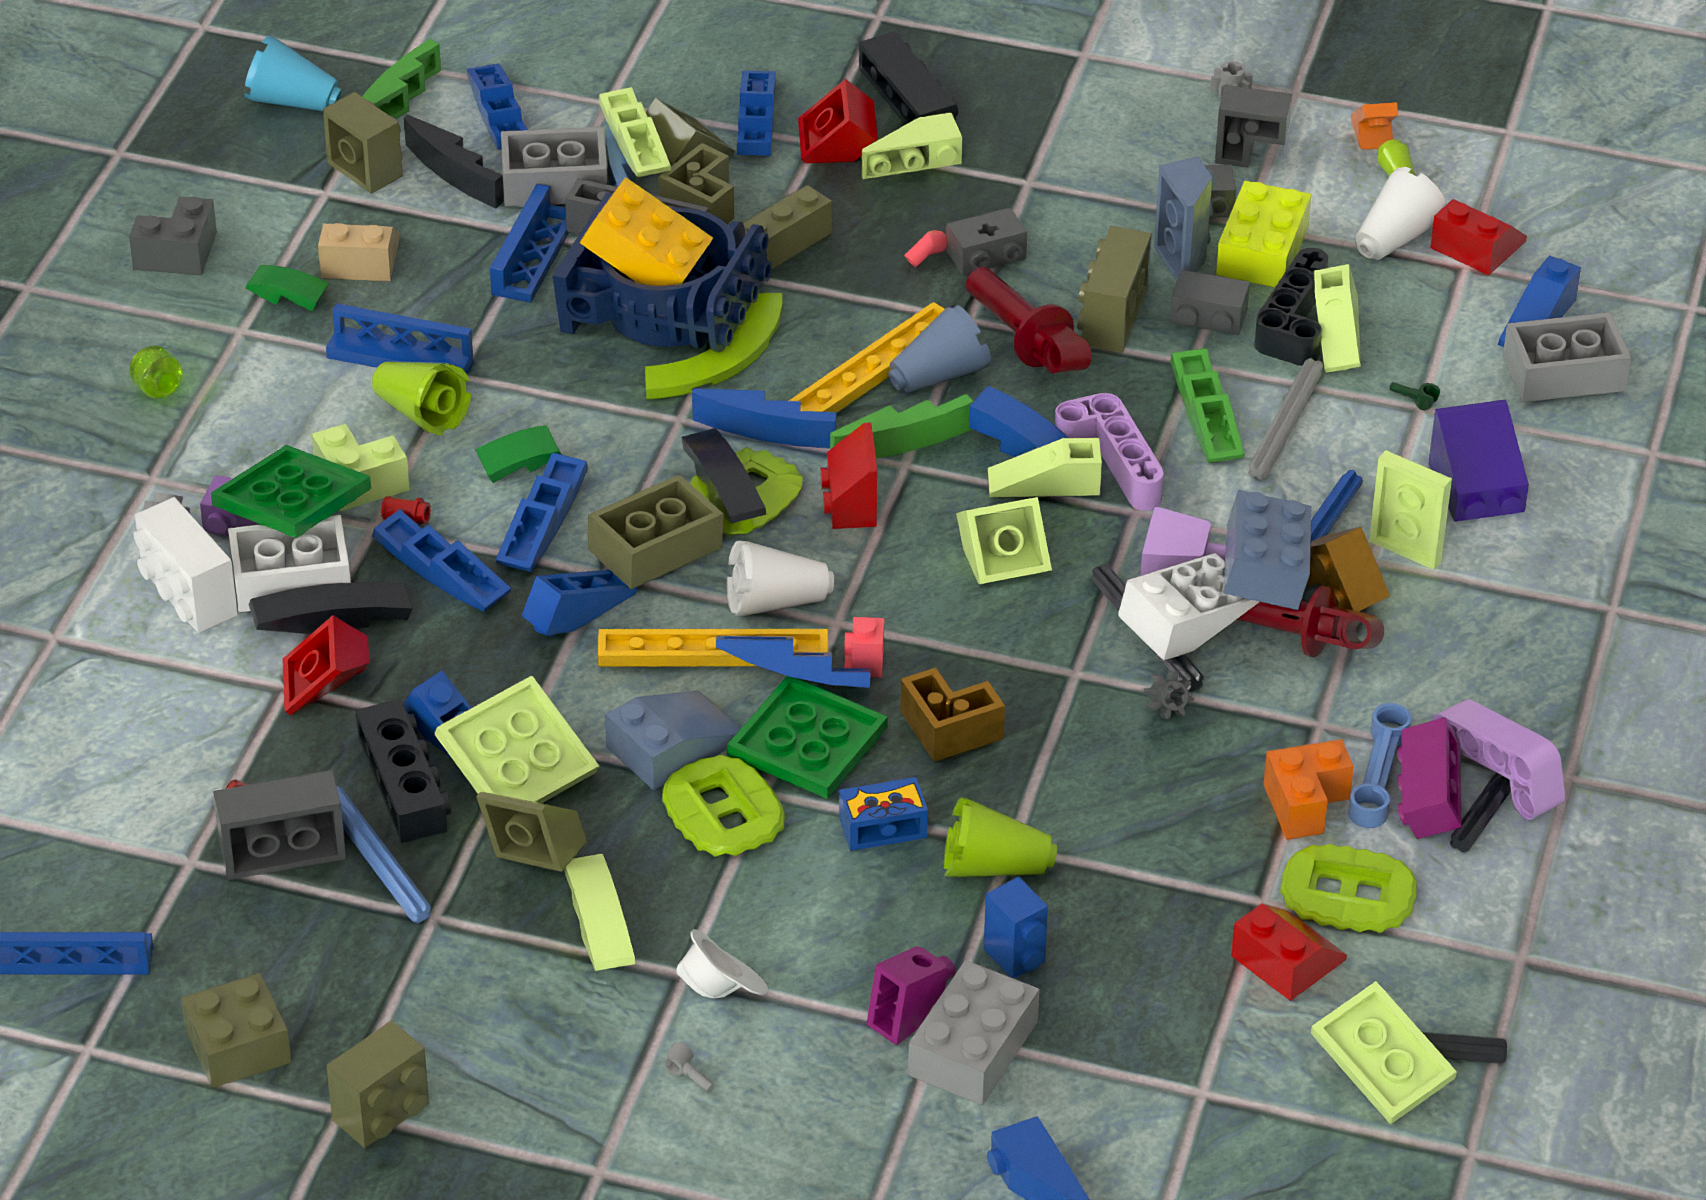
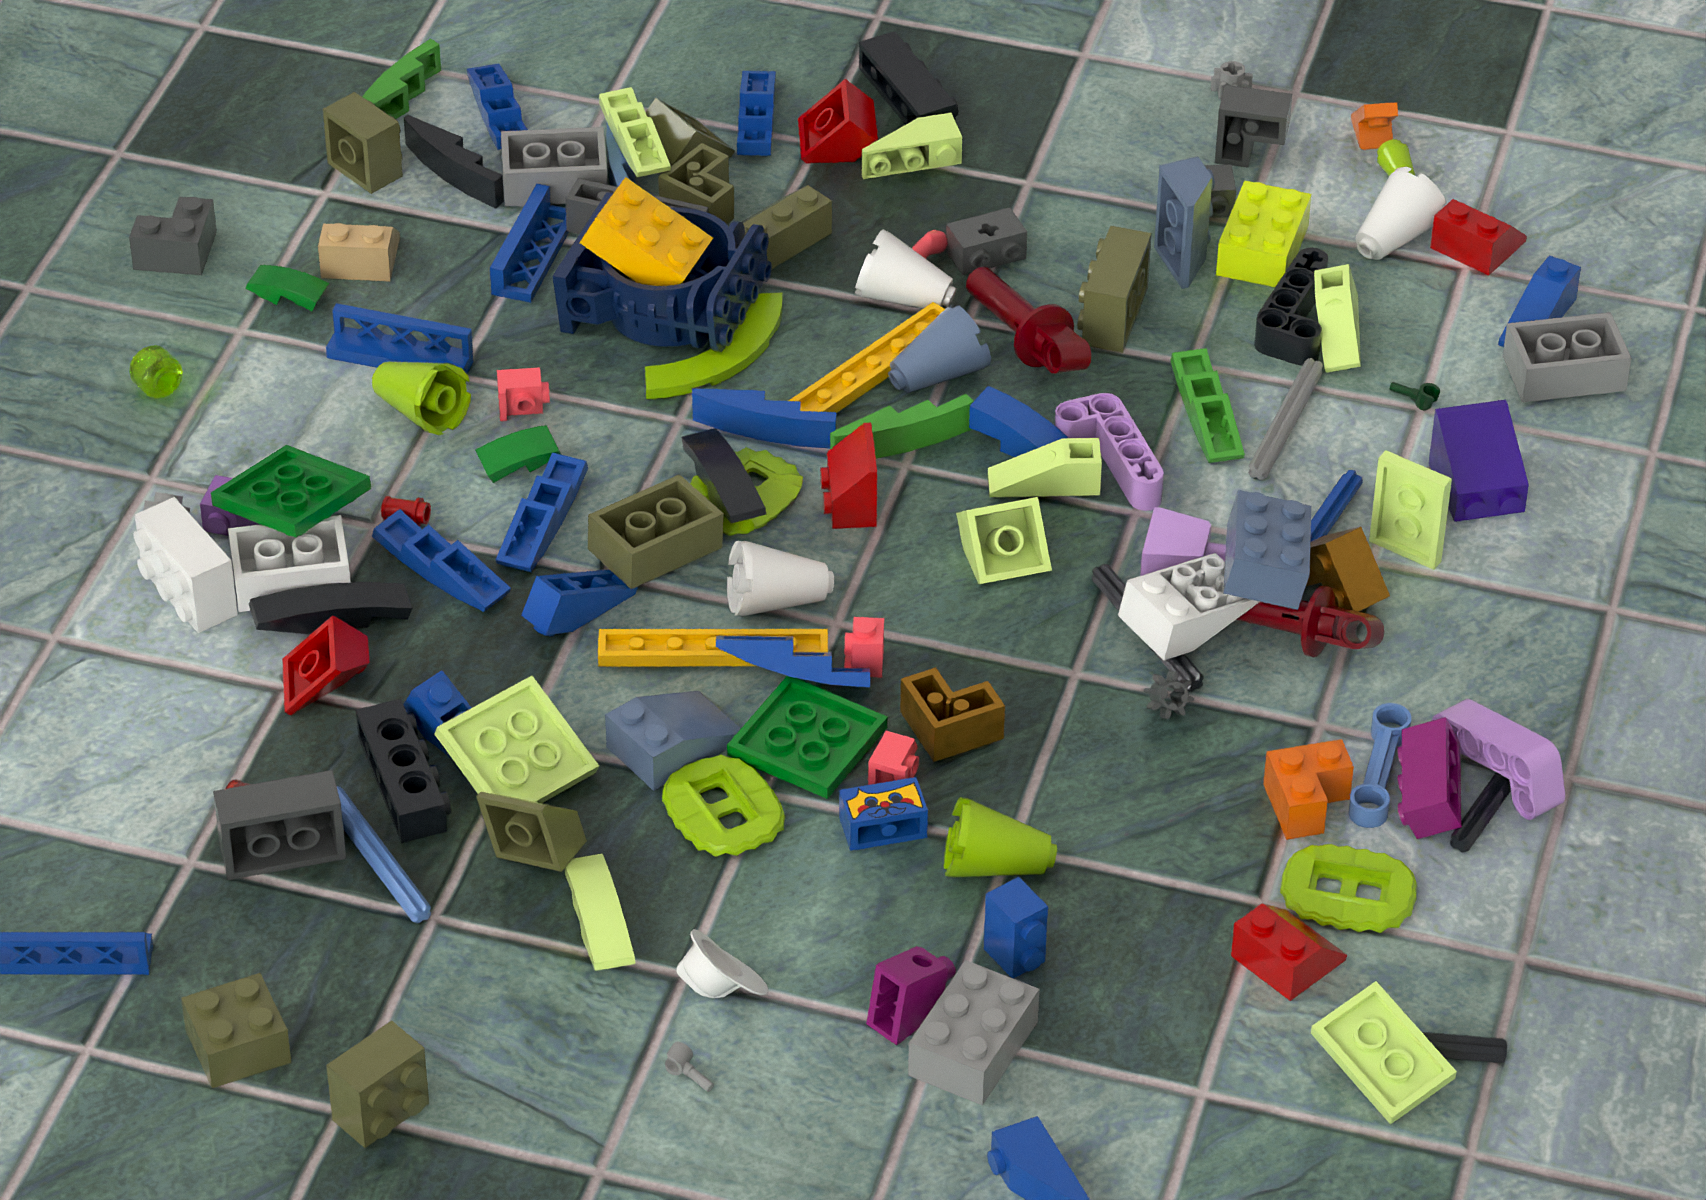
(289, 79): medium azure cone -> none
(379, 459): yellowish green brick -> none
(521, 392): none -> coral brick
(893, 759): none -> coral brick
(902, 276): none -> white cone
(1209, 302): dark grey brick -> none

